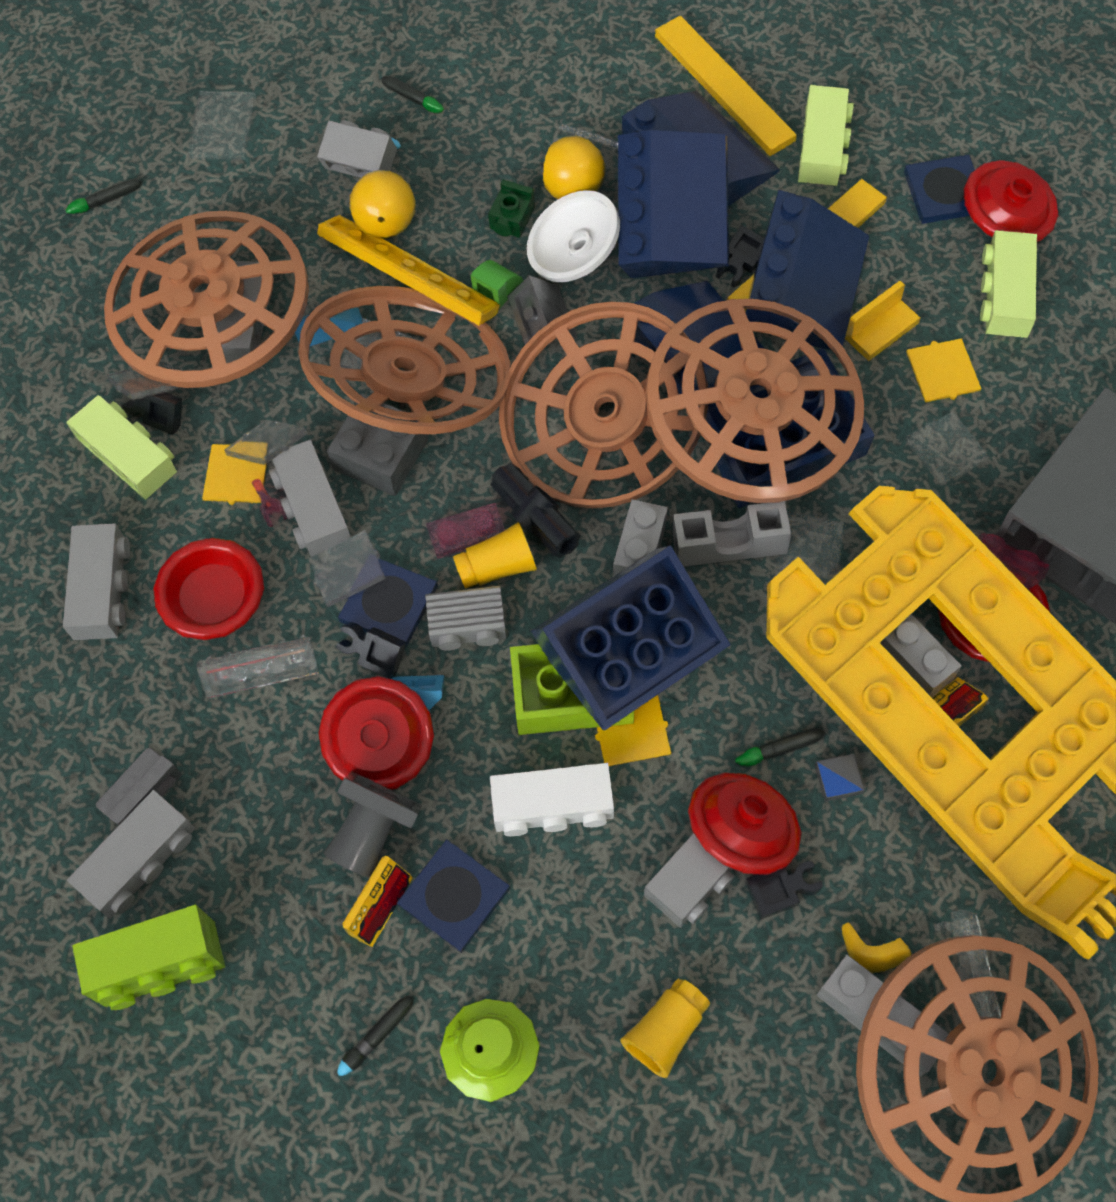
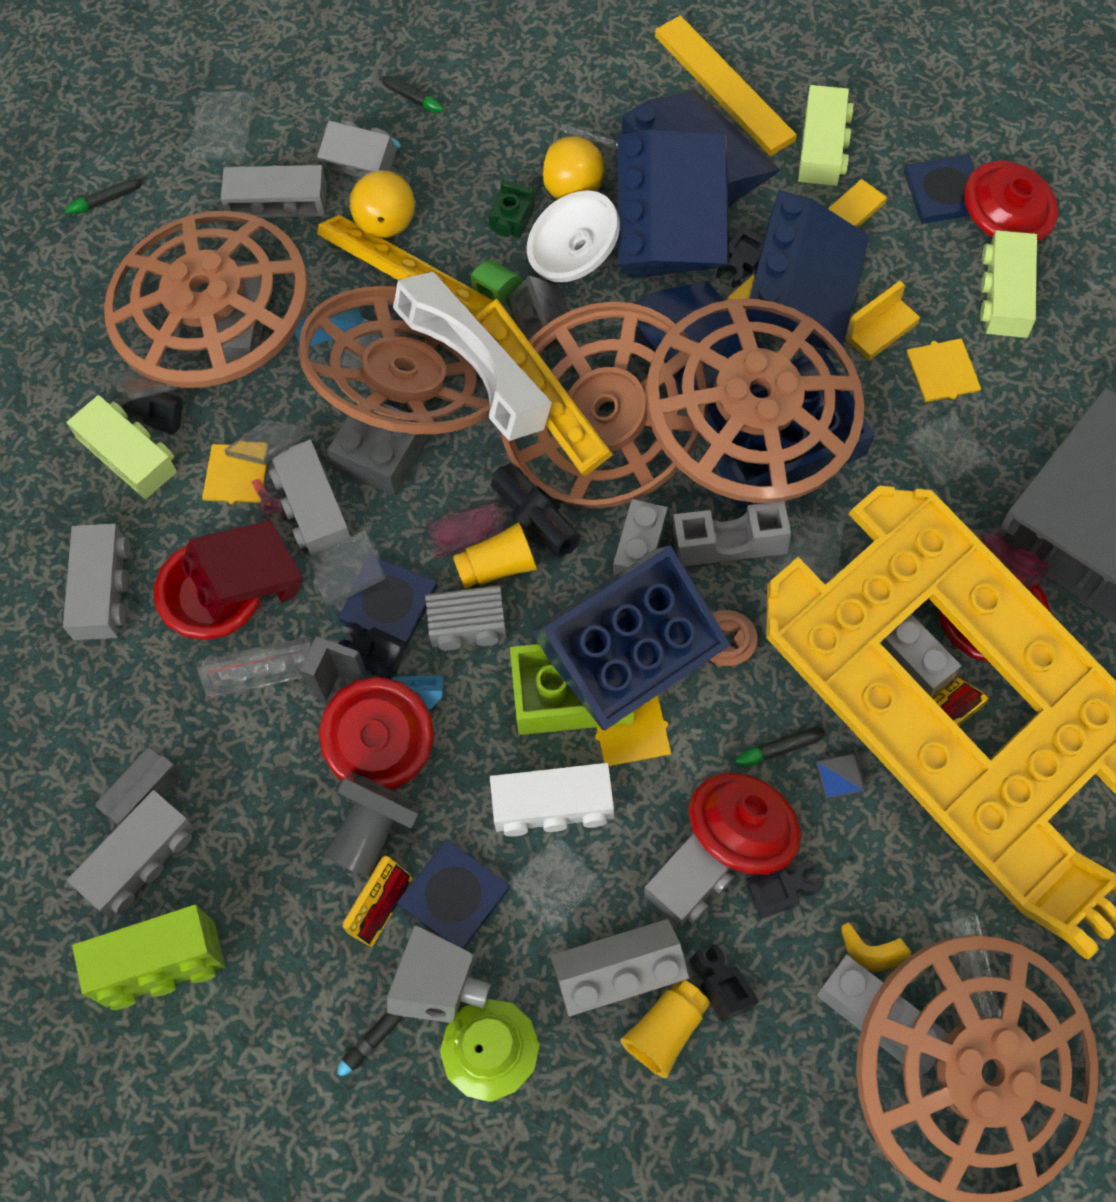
(240, 566): none -> dark red panel
(275, 190): none -> light grey brick
(326, 662): none -> flat silver panel
(432, 309): none -> white arch
(434, 980): none -> light grey torso
(554, 883): none -> clear piece
(564, 418): none -> yellow tile
(619, 967): none -> light grey brick
(723, 987): none -> black plate
(745, 638): none -> nougat gear

